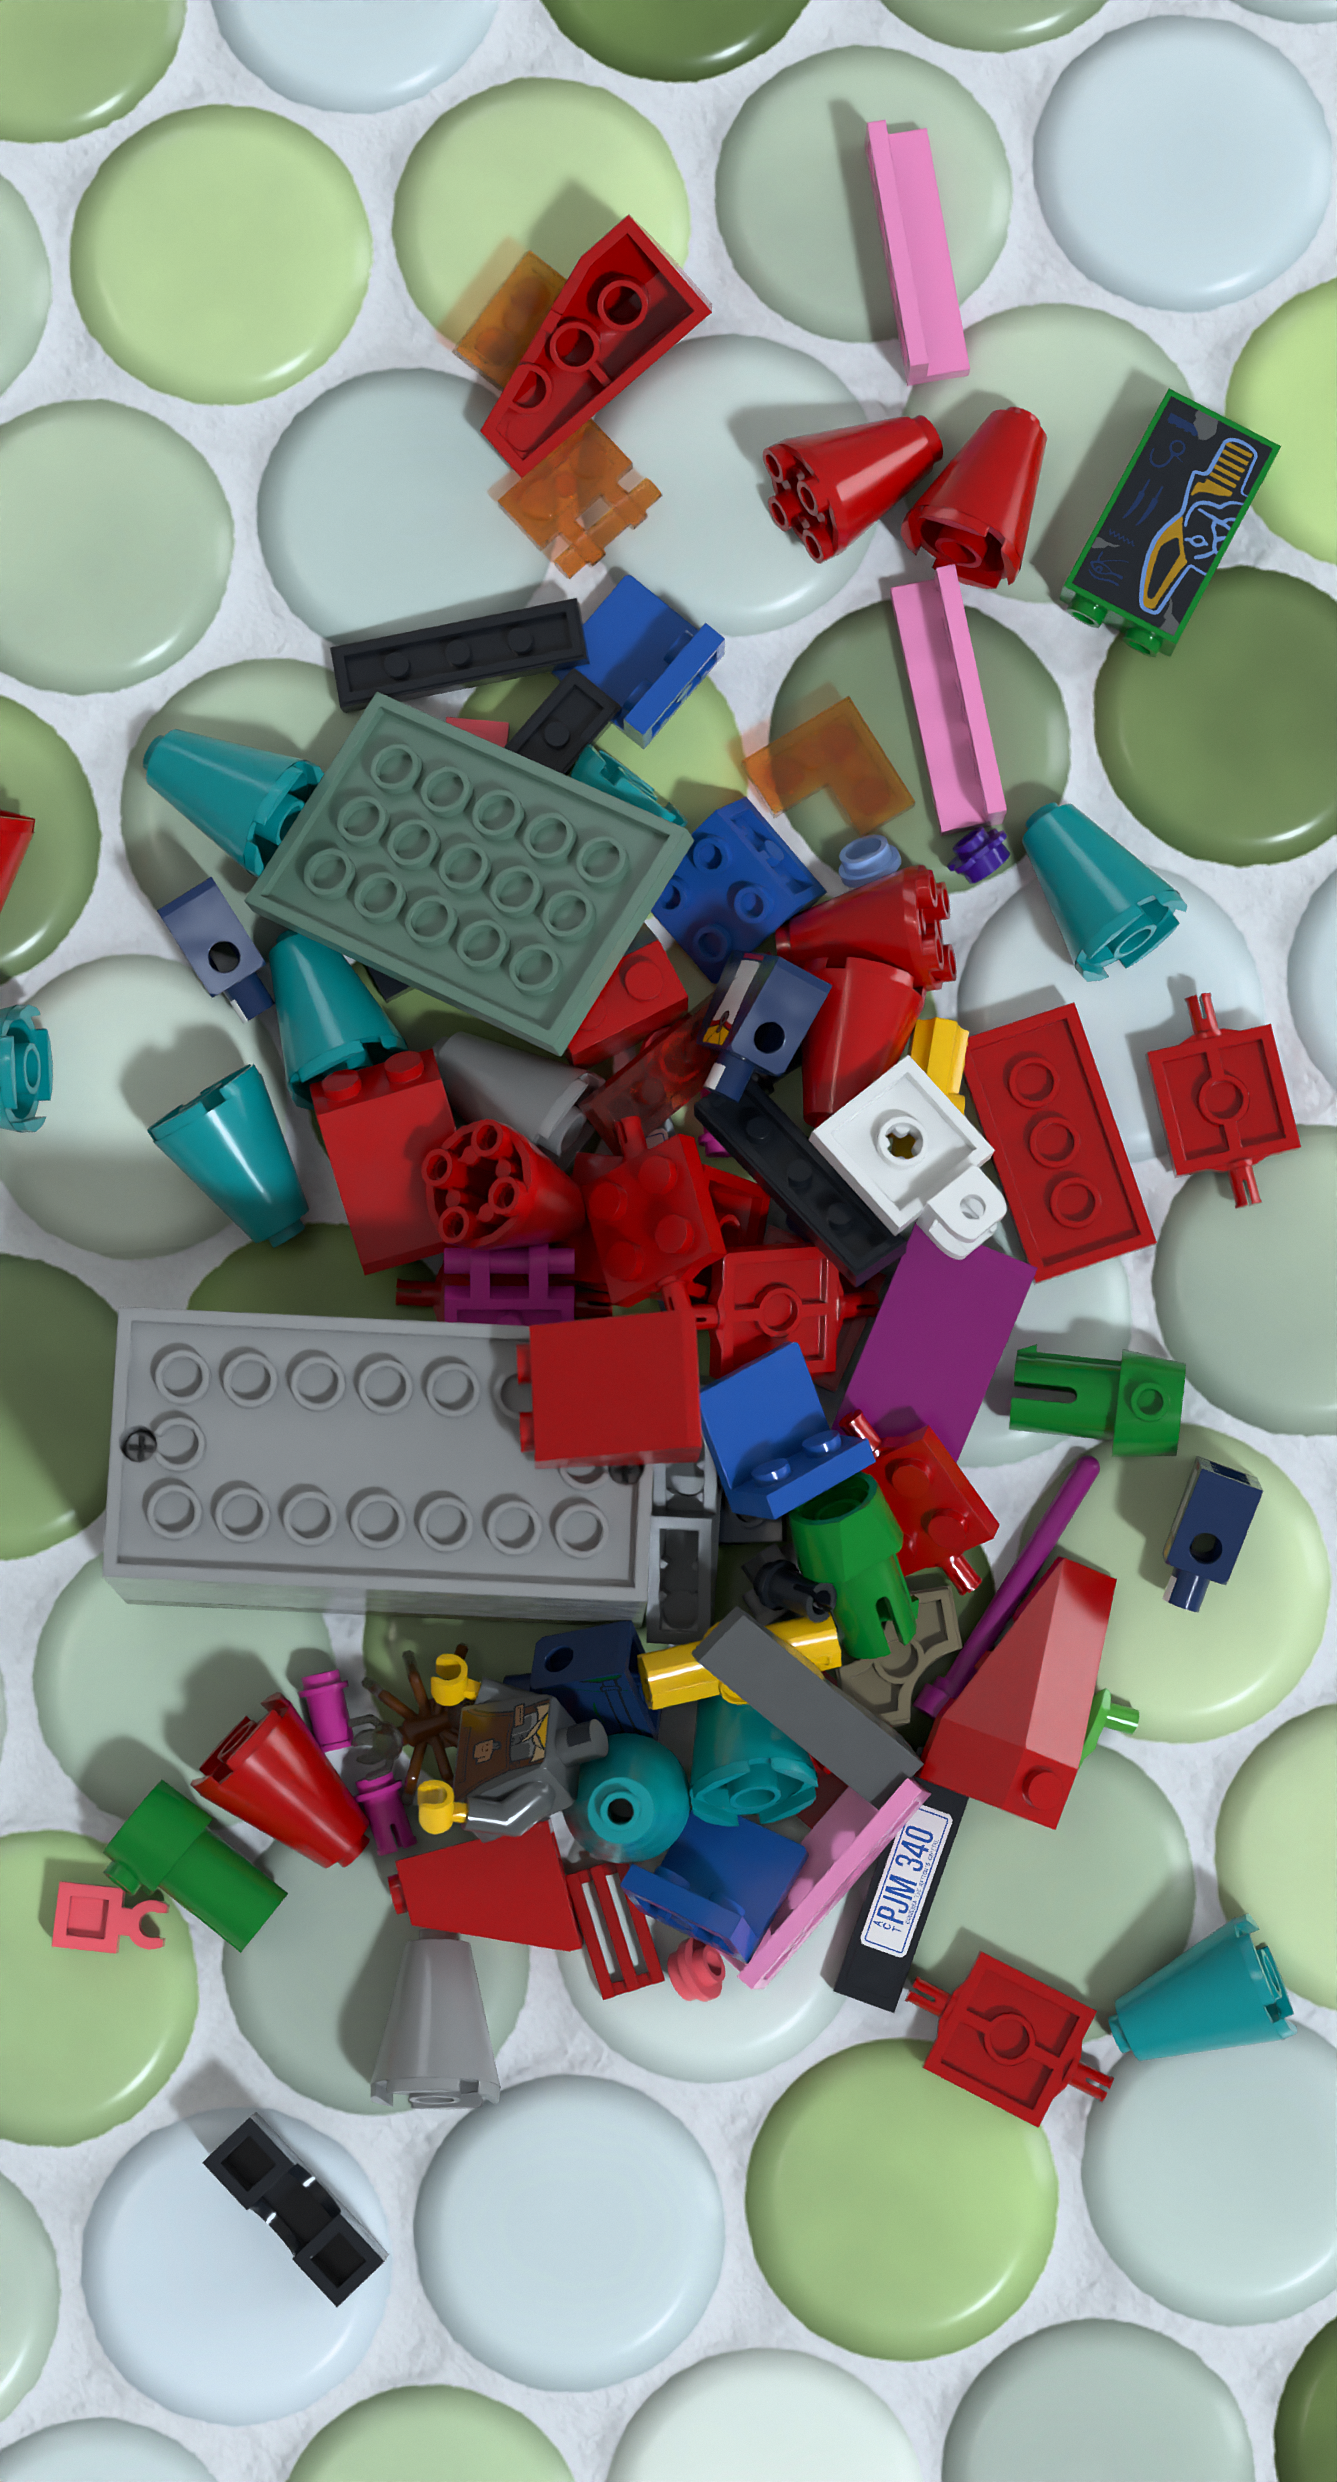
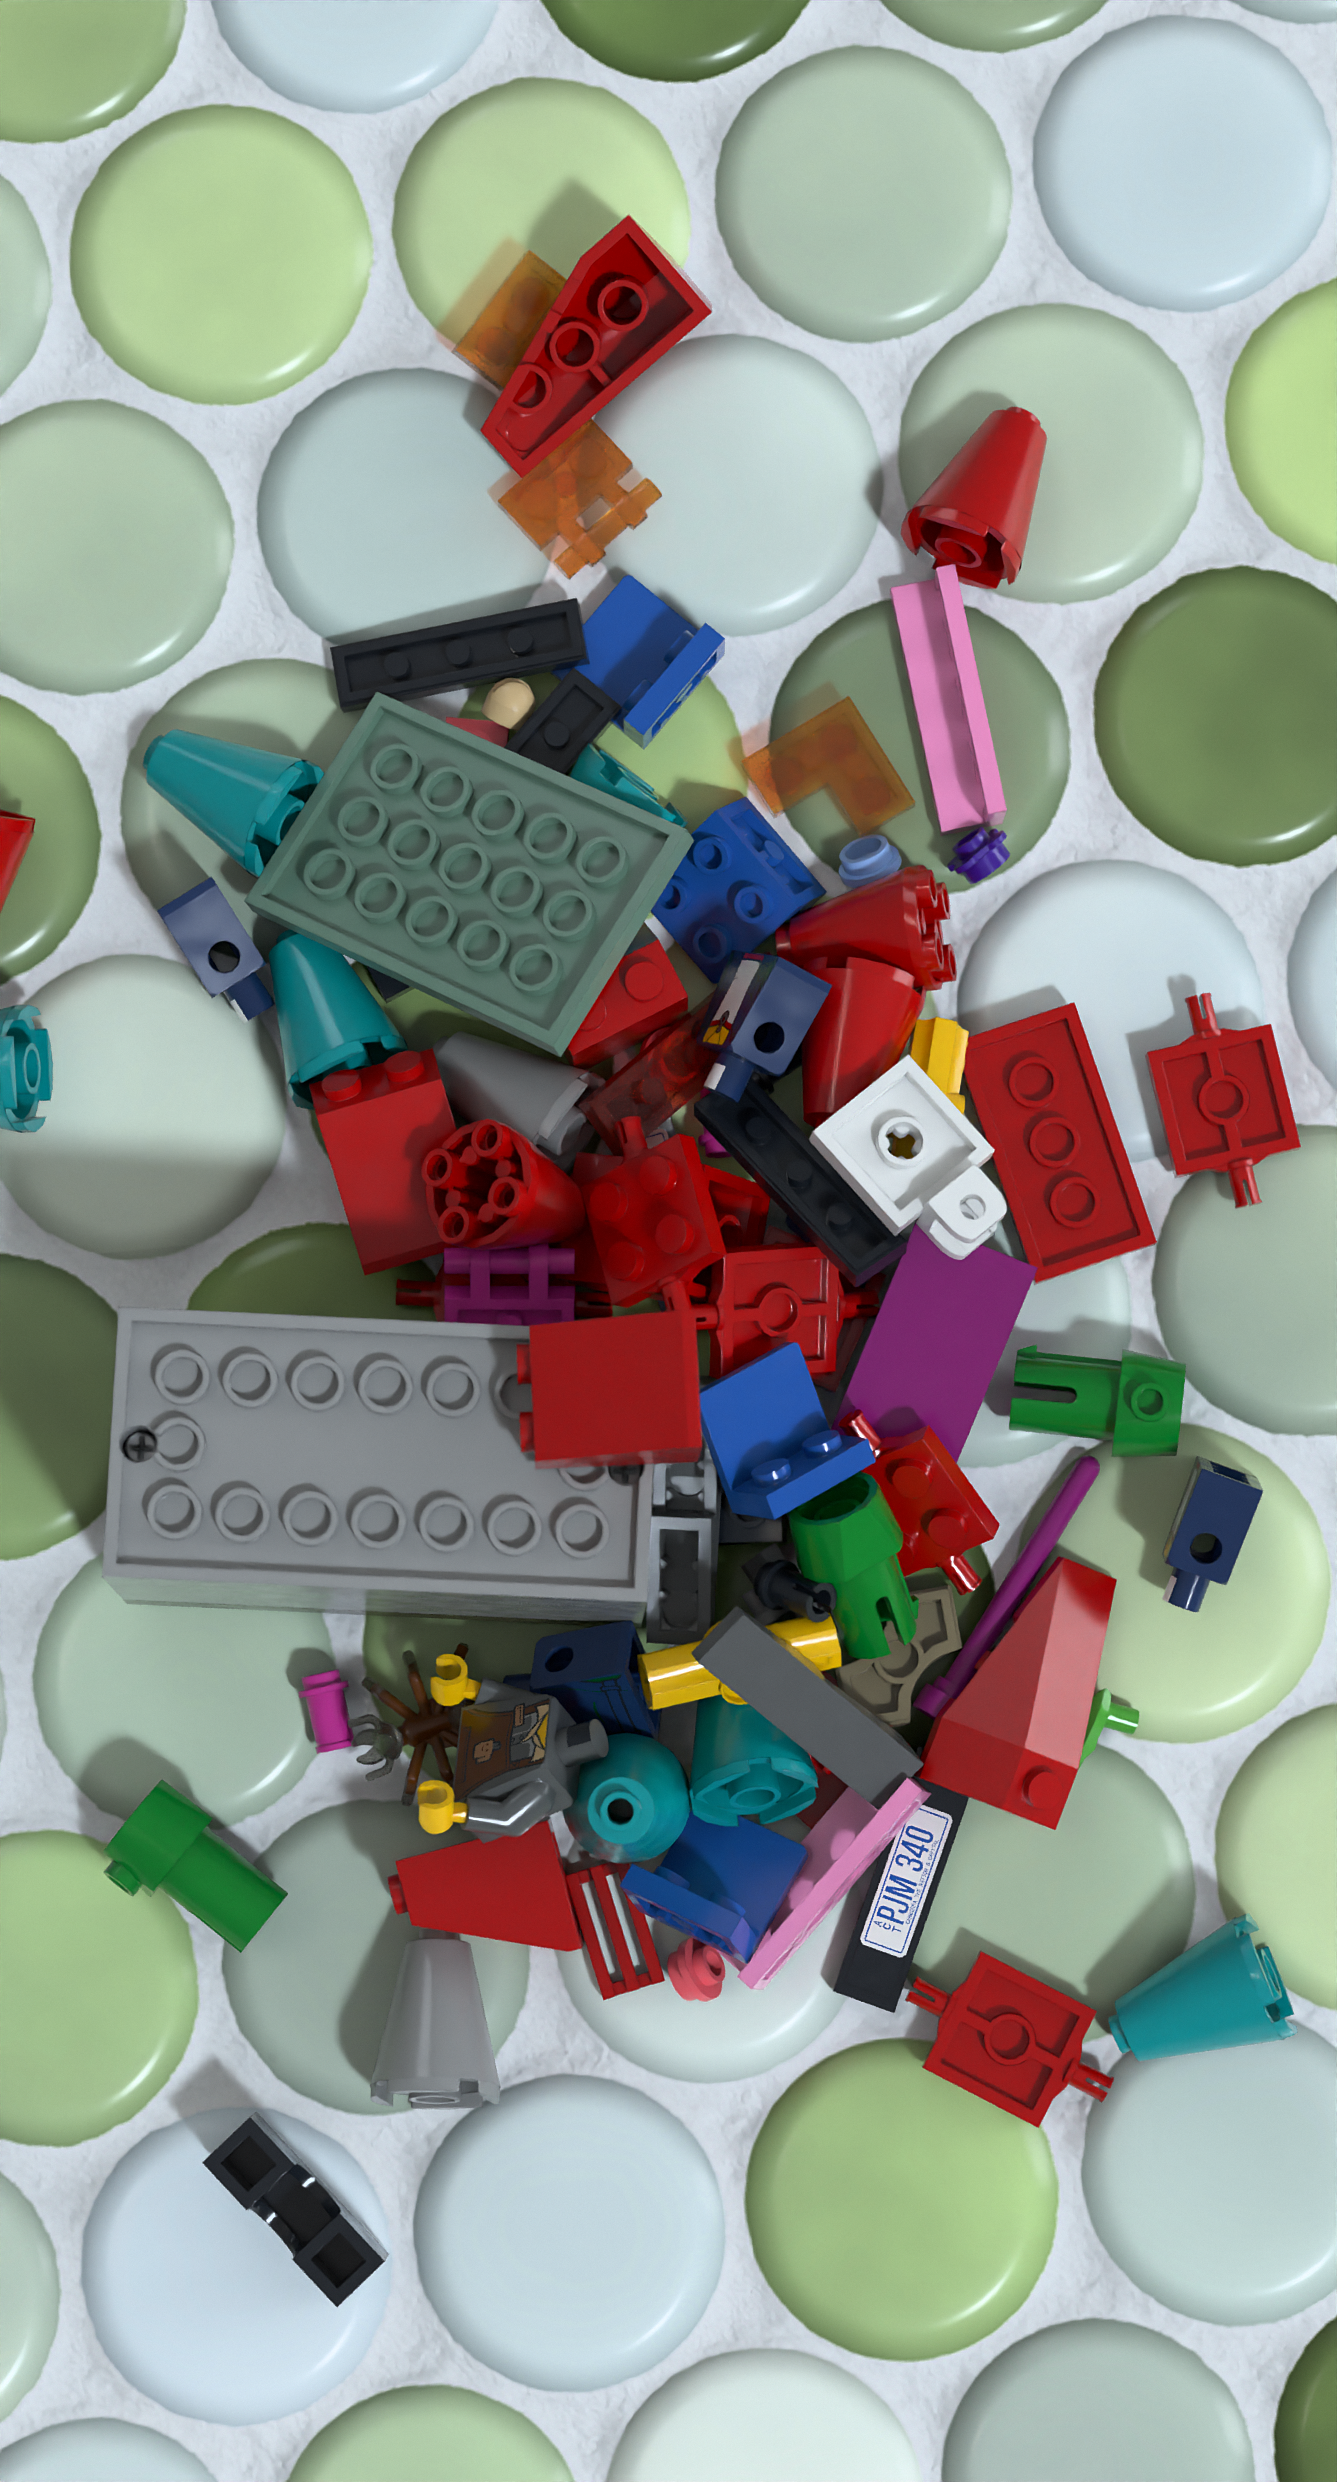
(95, 1918): coral plate -> none
(237, 1155): teal cone -> none
(285, 1786): red cone -> none
(385, 1808): dark pink pin -> none
(509, 703): none -> tan hinge
(847, 478): red cone -> none
(916, 254): bright pink fence -> none
(1098, 891): teal cone -> none
(1168, 524): panel -> none

